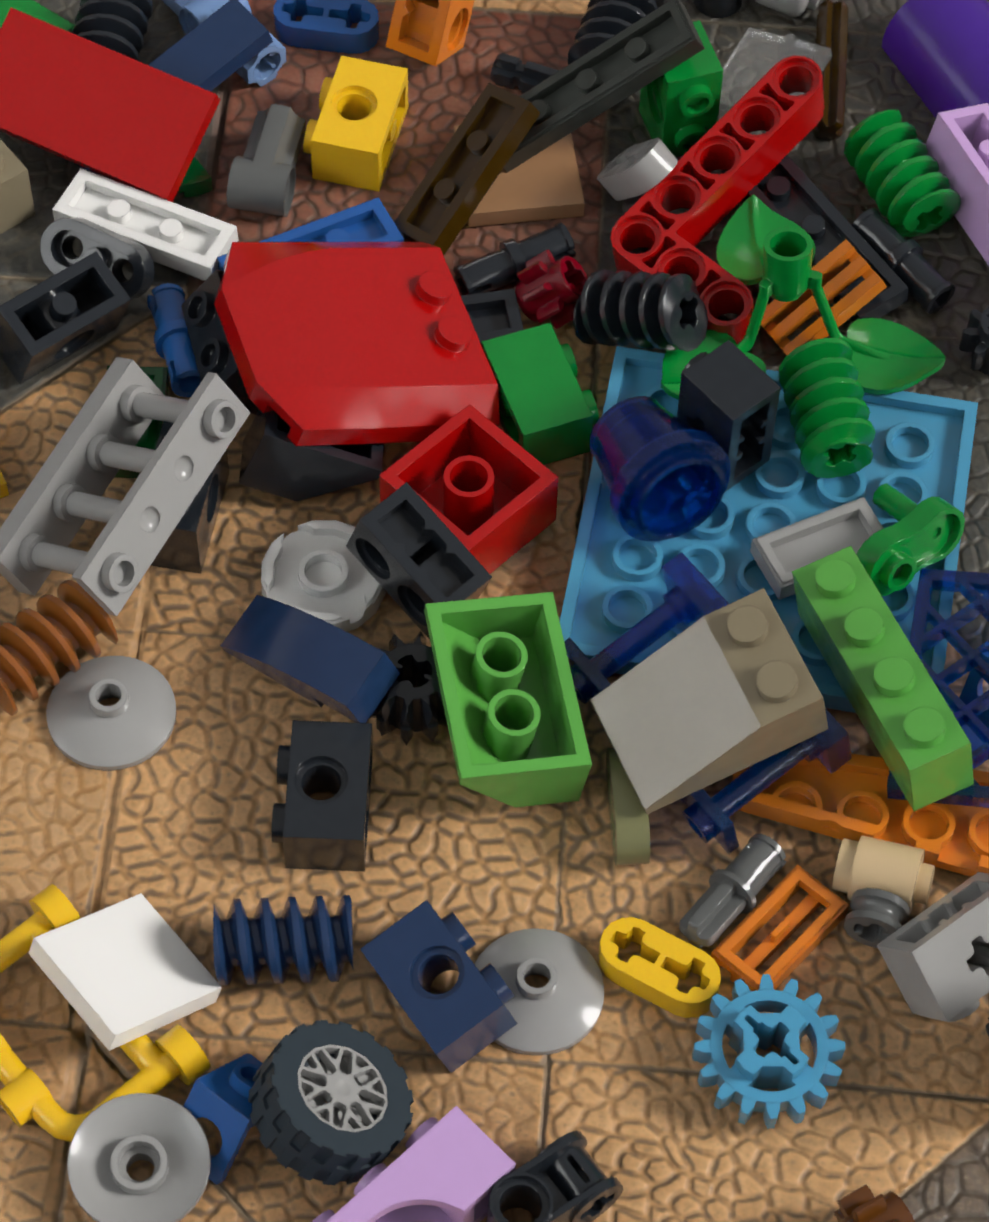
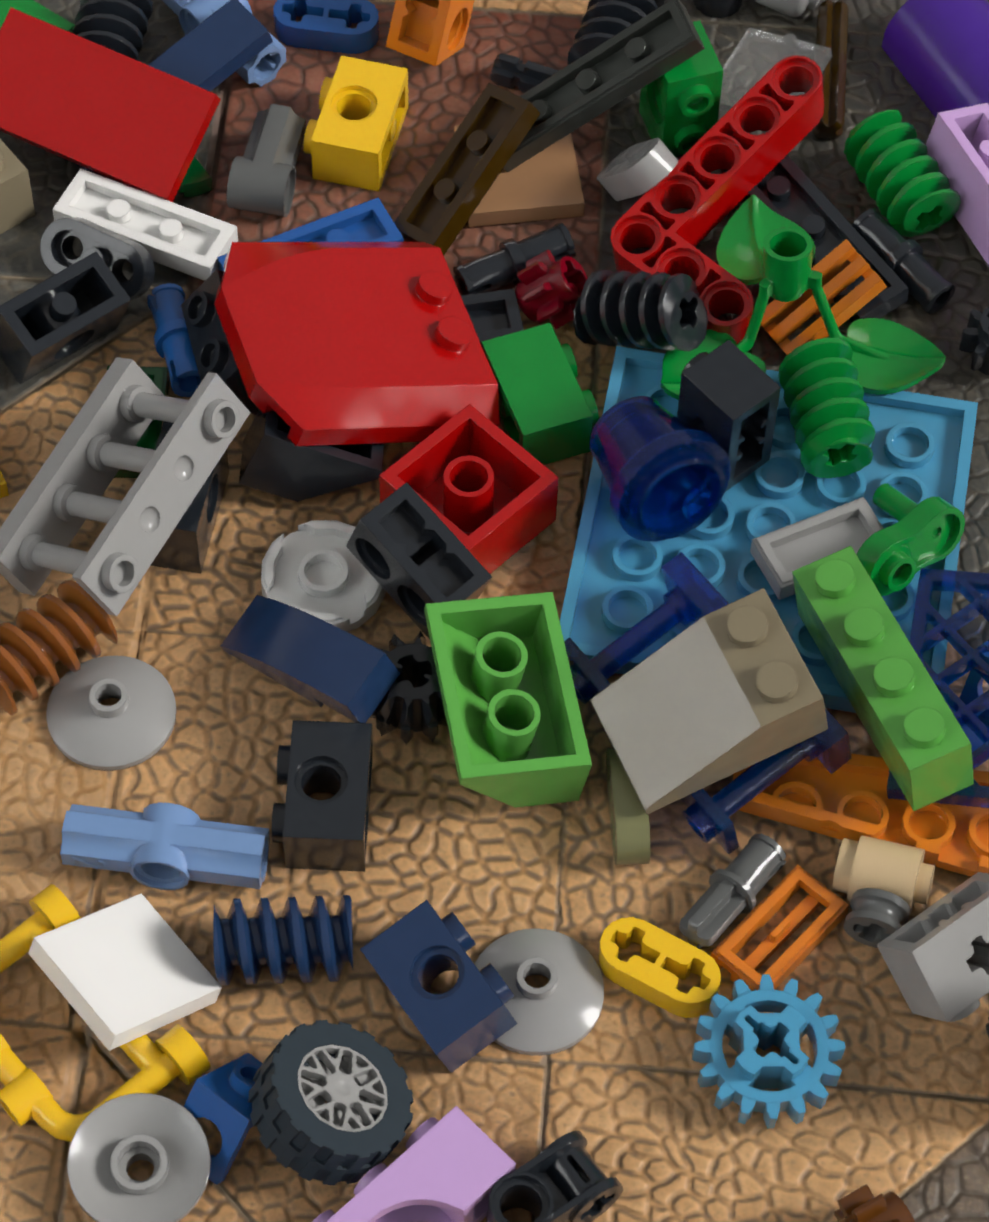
(165, 846): none -> medium blue piece

